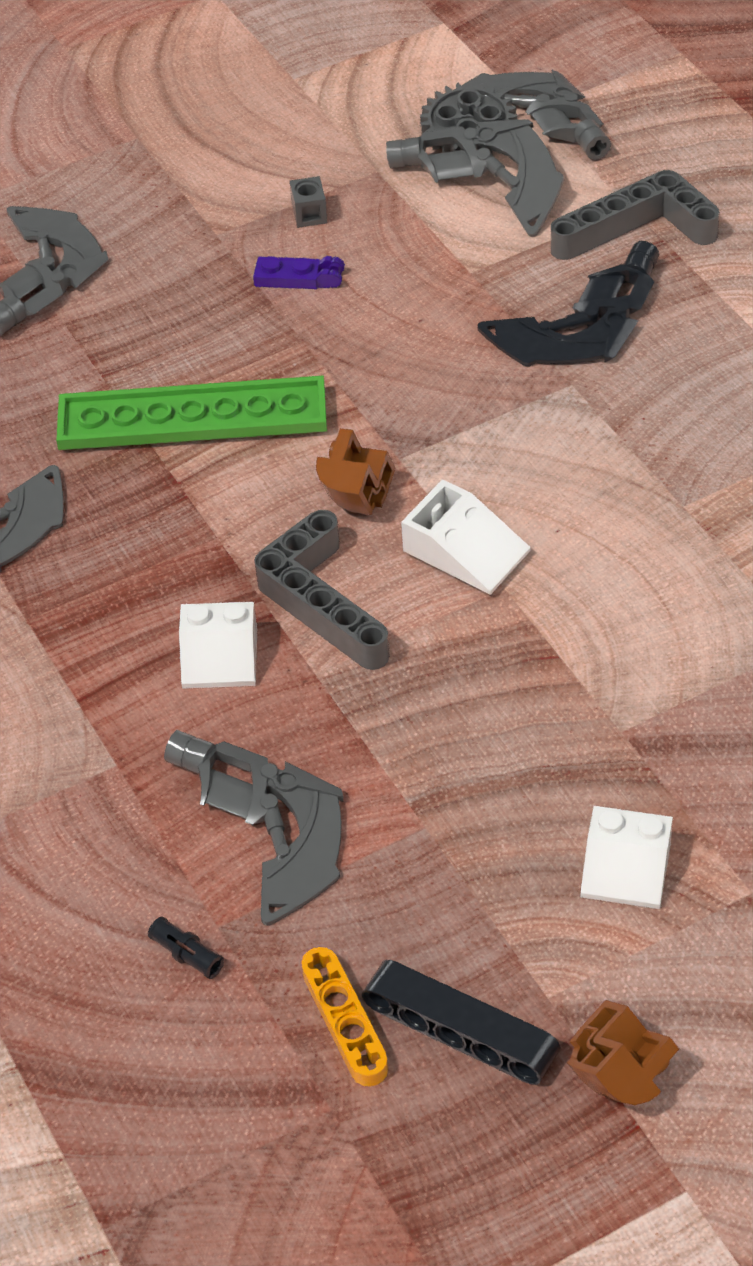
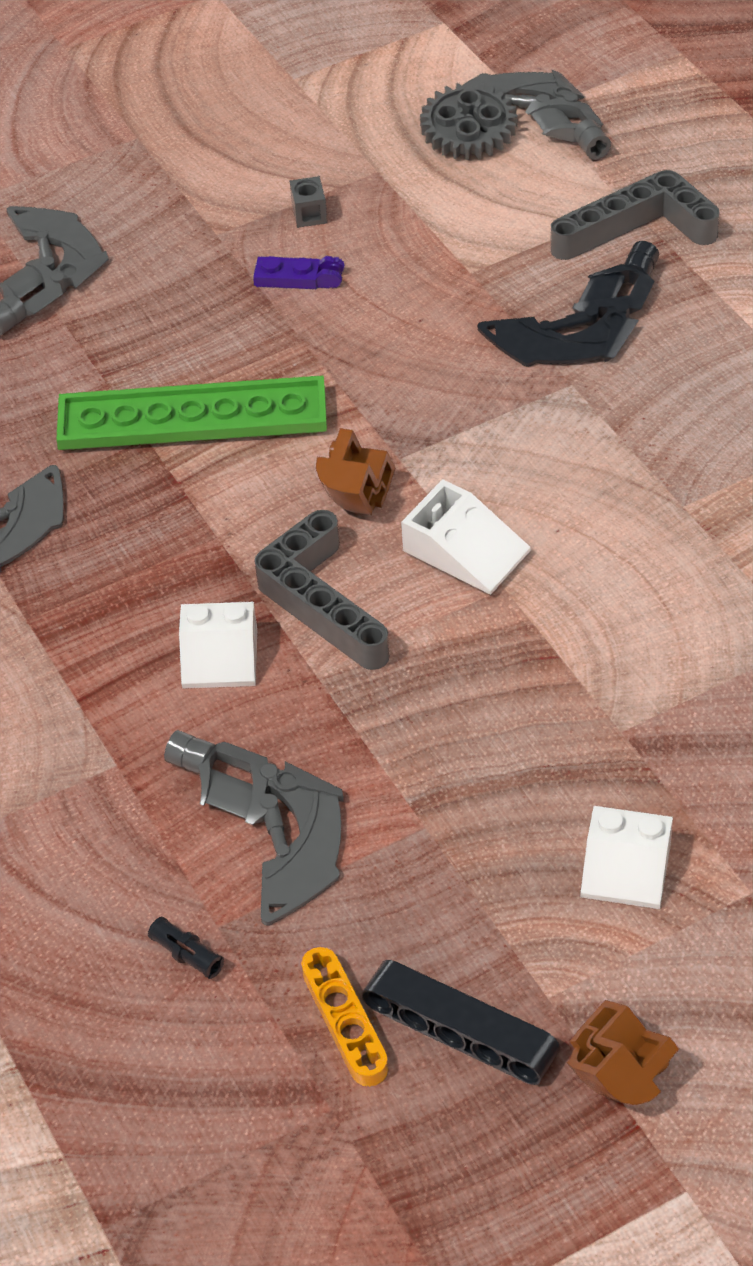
(536, 181): dark grey piece -> none

